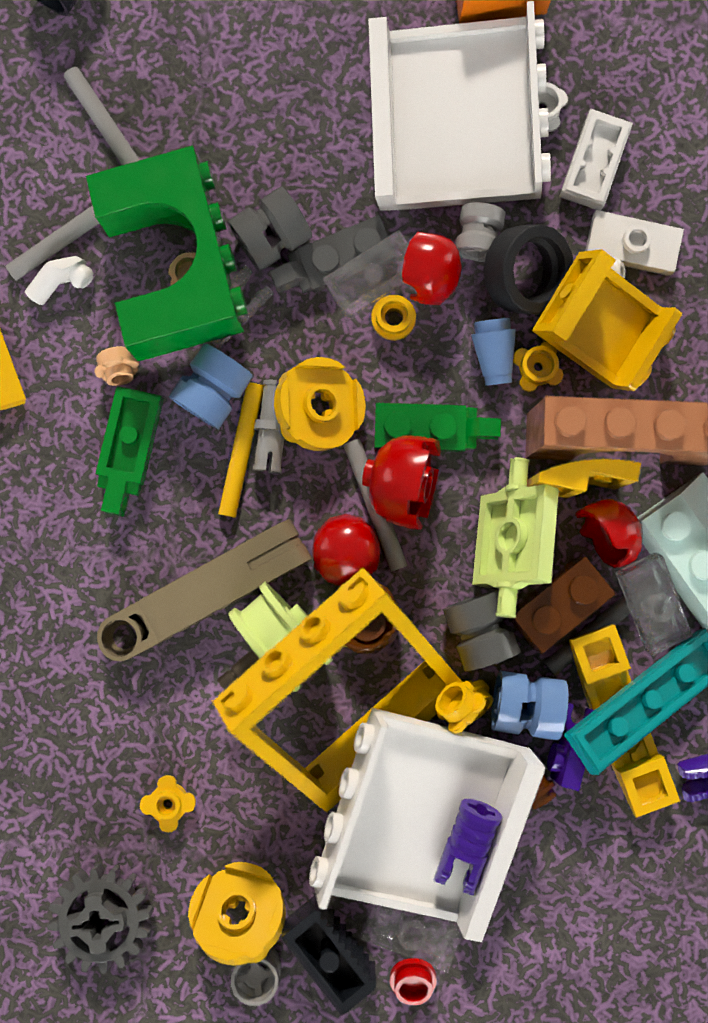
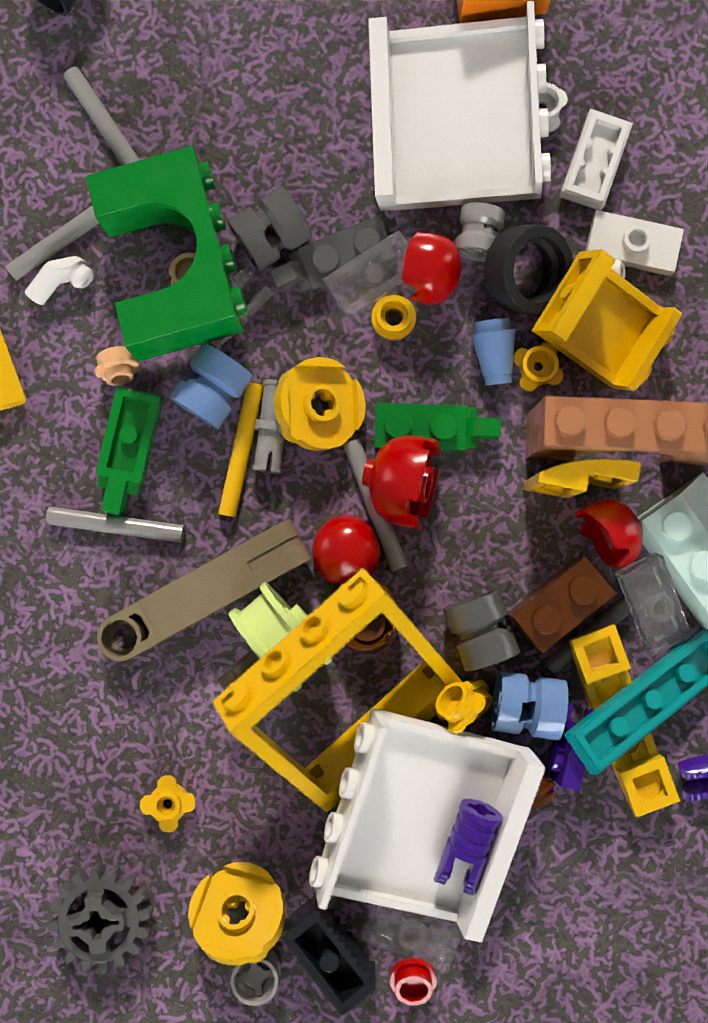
(115, 524): none -> light grey bar
(515, 537): yellowish green plate -> none

